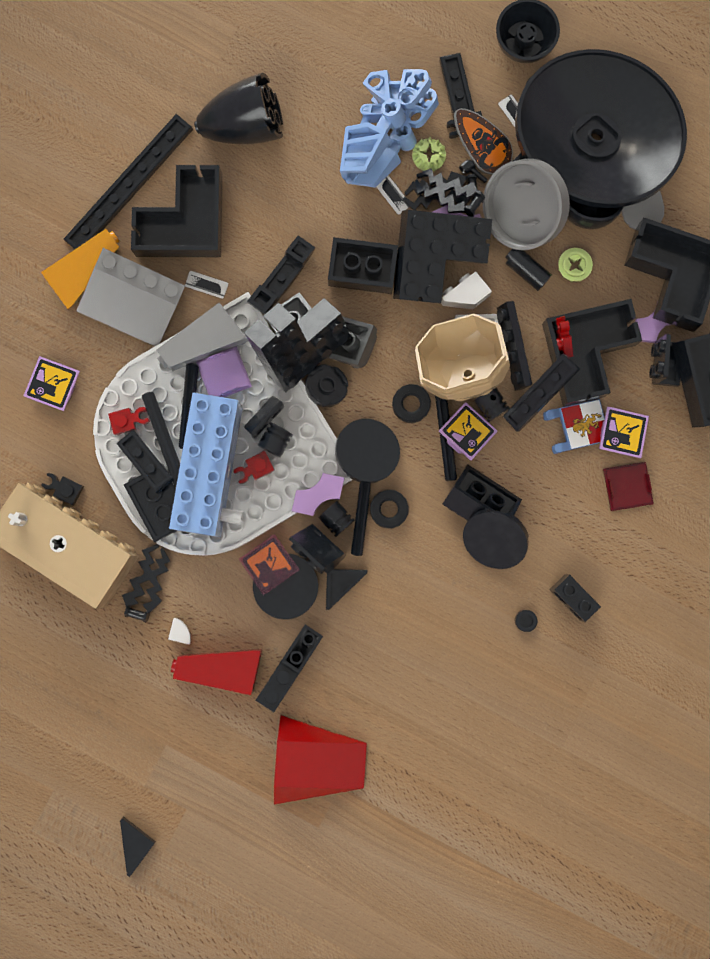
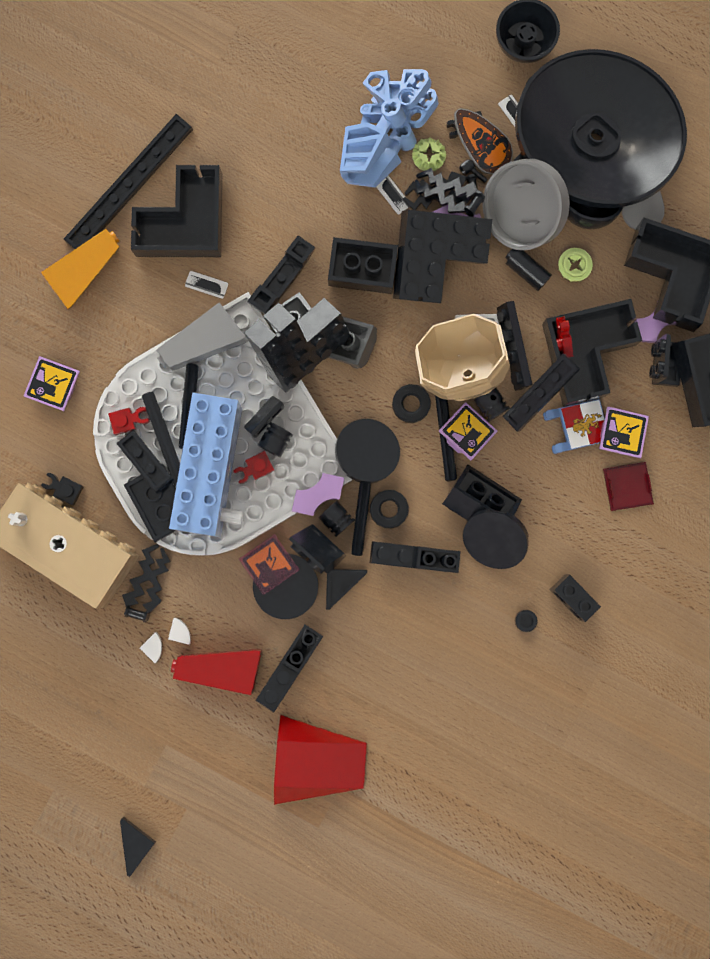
(130, 297): light grey slope -> none
(153, 647): none -> white tile
(224, 373): lavender piece -> none
(242, 113): black cylinder -> none
(326, 385): black tile -> none
(415, 557): none -> black slope
(456, 82): black tile -> none
(467, 294): white slope -> none

